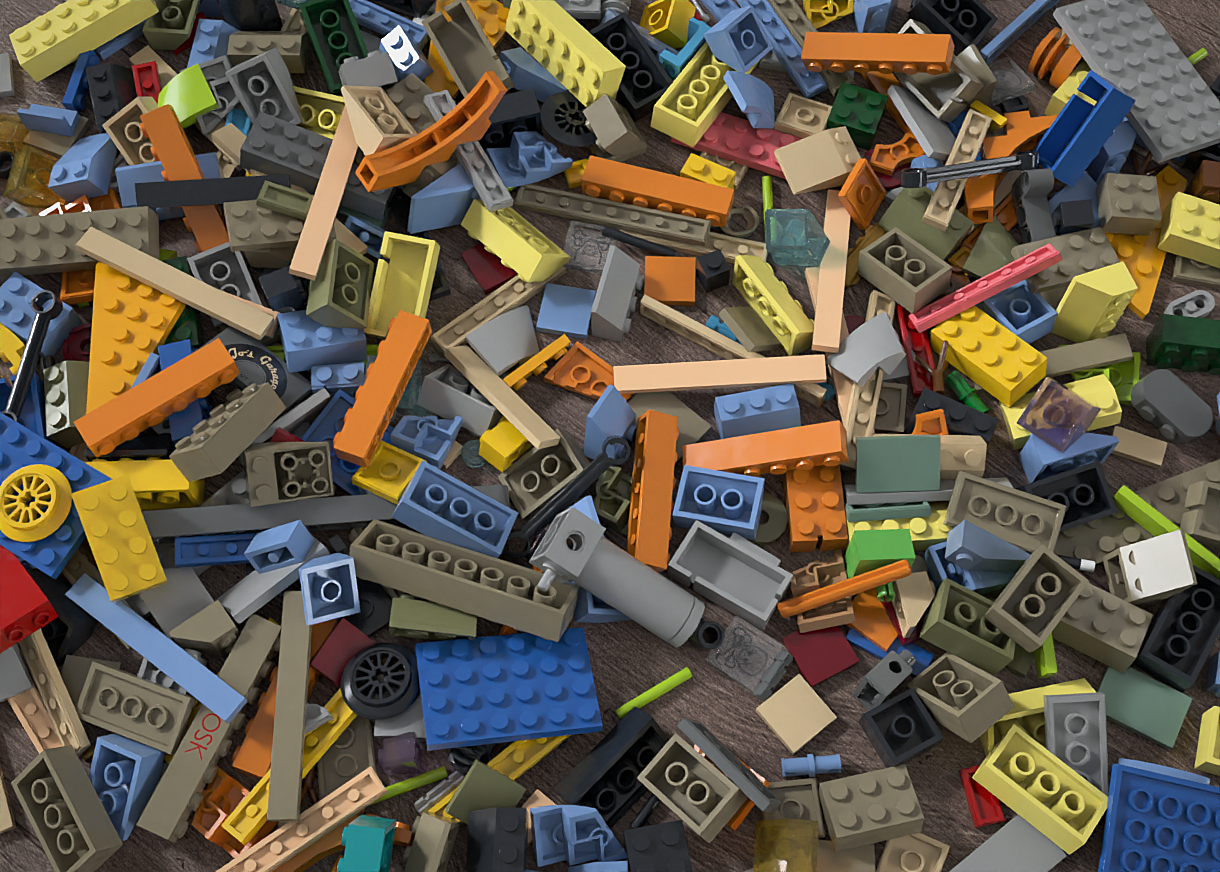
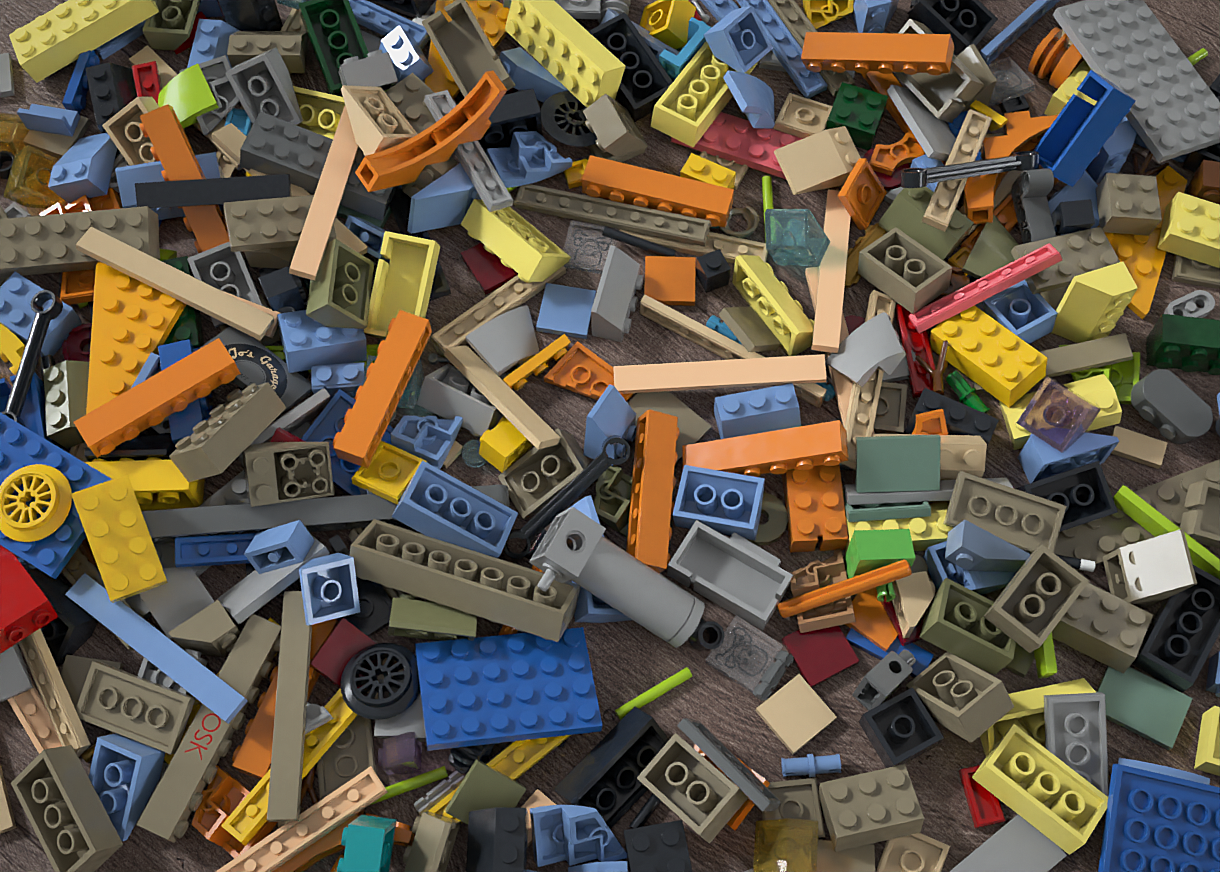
(284, 200): olive tile -> none

